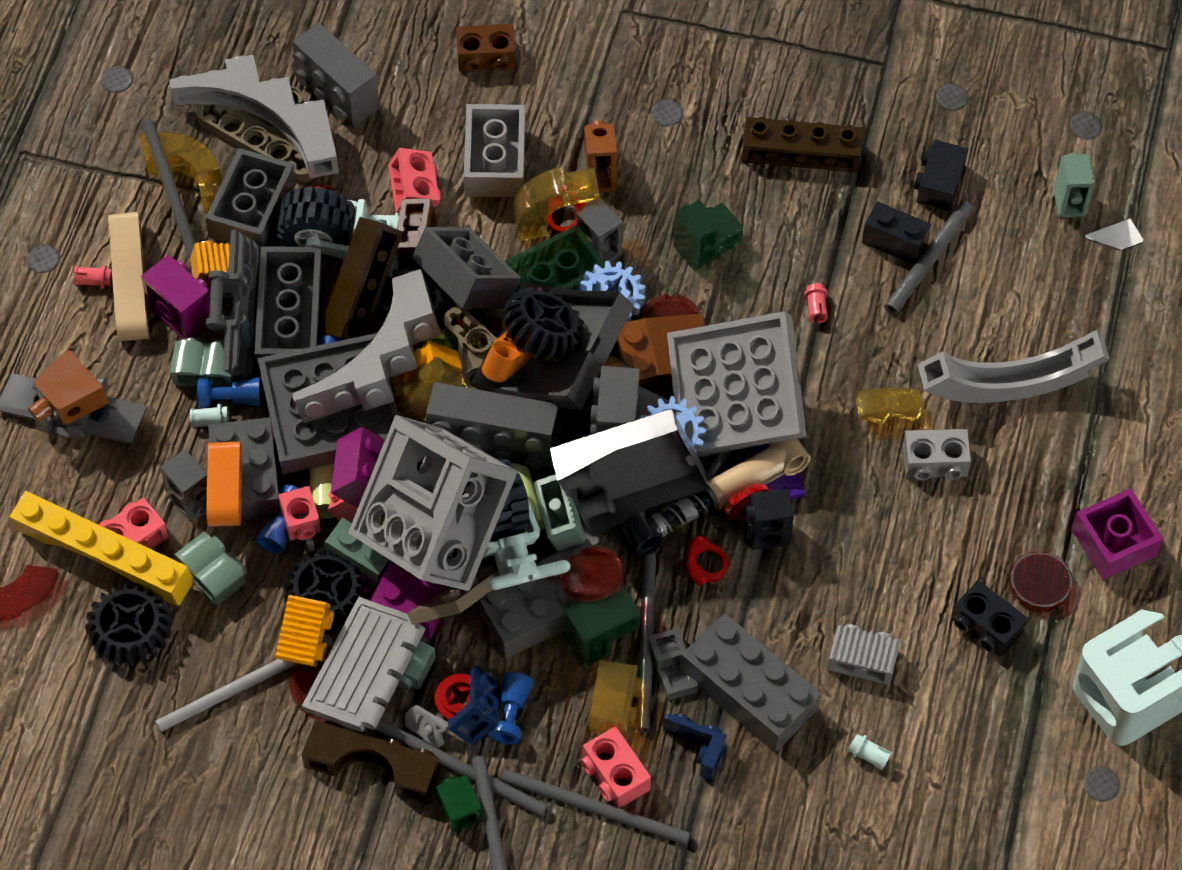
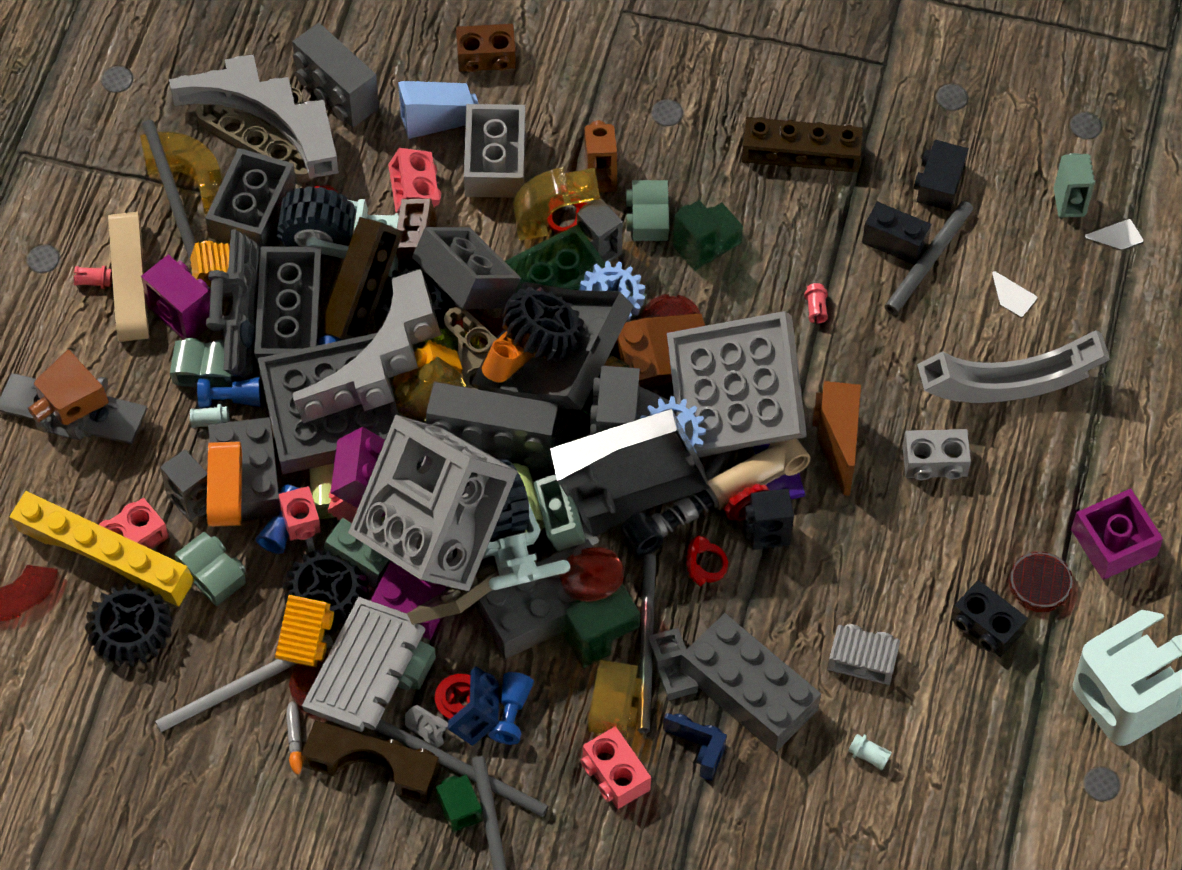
(294, 737): none -> light grey piece
(433, 106): none -> light blue slope
(596, 806): dark grey piece -> none
(649, 210): none -> sand green brick
(837, 423): none -> dark orange slope
(884, 403): clear yellow slope -> none
(1012, 295): none -> white sticker

